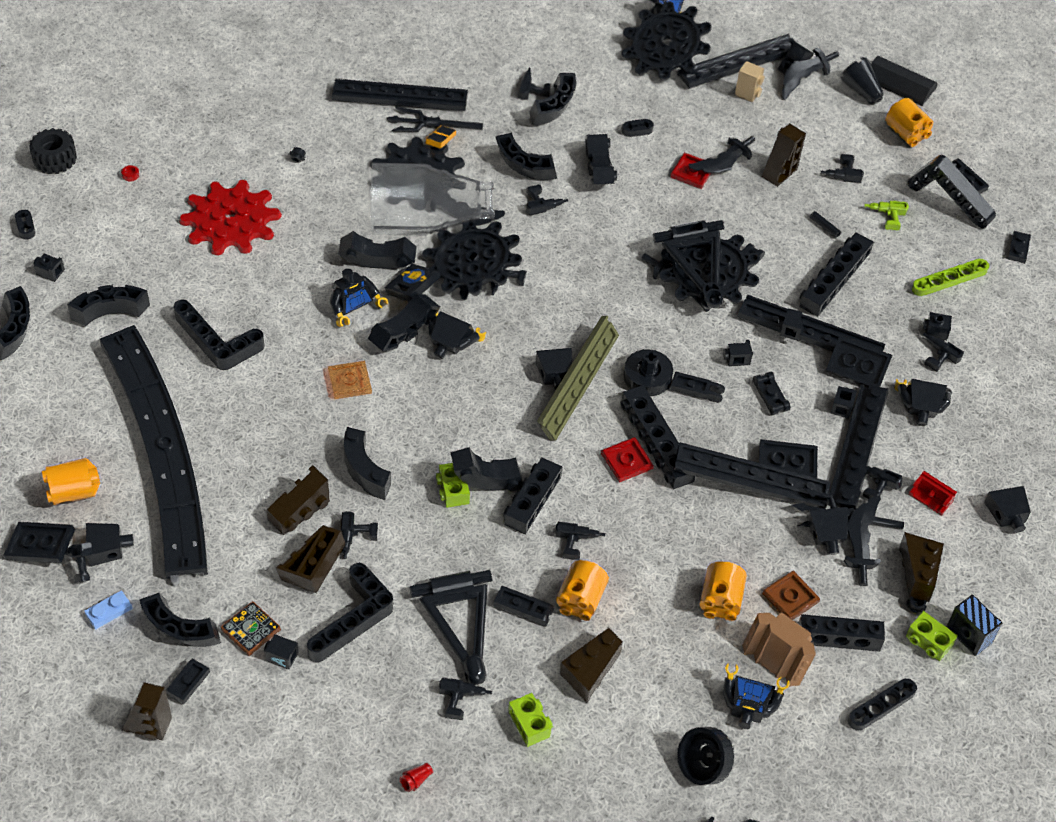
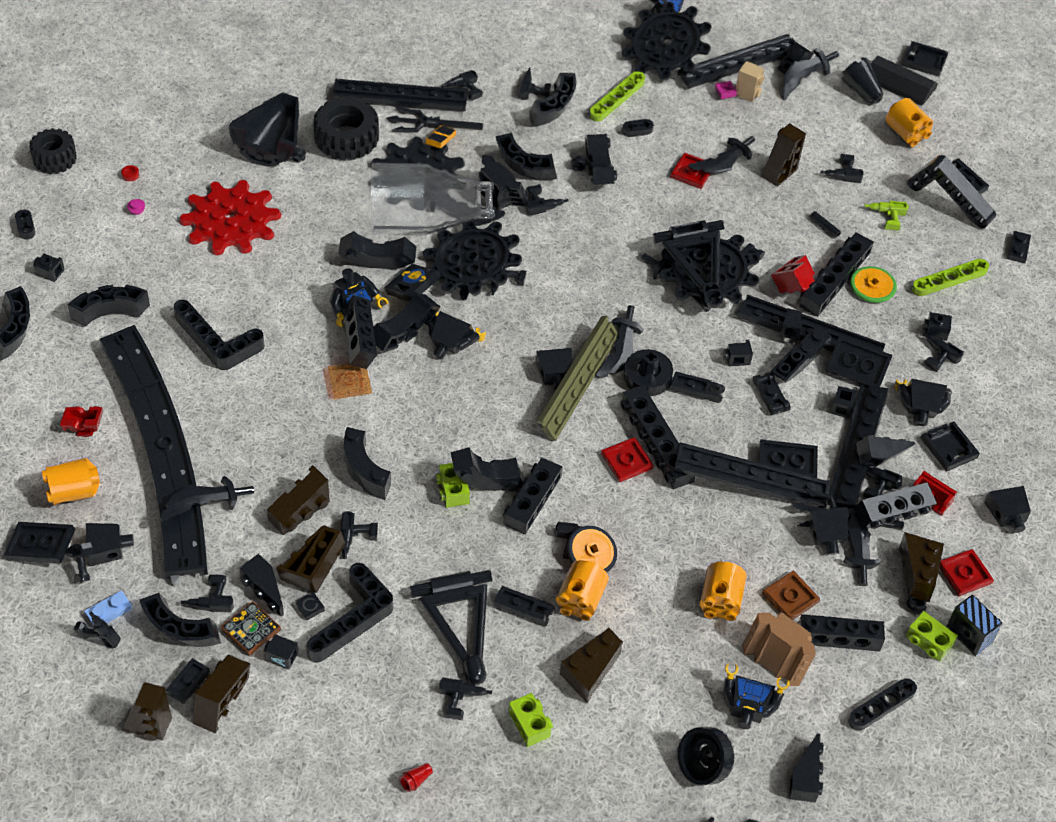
(82, 421): none -> red cylinder
(101, 630): none -> black piece
(136, 206): none -> dark pink plate
(201, 495): none -> black sword
(216, 601): none -> black piece
(218, 691): none -> dark brown wedge
(260, 577): none -> black slope
(268, 131): none -> black cone
(310, 606): none -> black tile
(348, 143): none -> black tyre
(359, 332): none -> black brick
(466, 79): none -> black piece
(506, 188): none -> black slope
(579, 163): none -> black plate
(592, 537): none -> light orange wheel
(616, 102): none -> lime beam
(623, 346): none -> black sword
(725, 90): none -> dark pink plate
(794, 275): none -> red brick
(801, 356): none -> black slope
(806, 774): none -> black slope
(873, 284): none -> light orange wheel
(877, 450): none -> black slope
(907, 502): none -> brick
(928, 58): none -> black container
(948, 444): none -> black container
(965, 572): none -> red tile

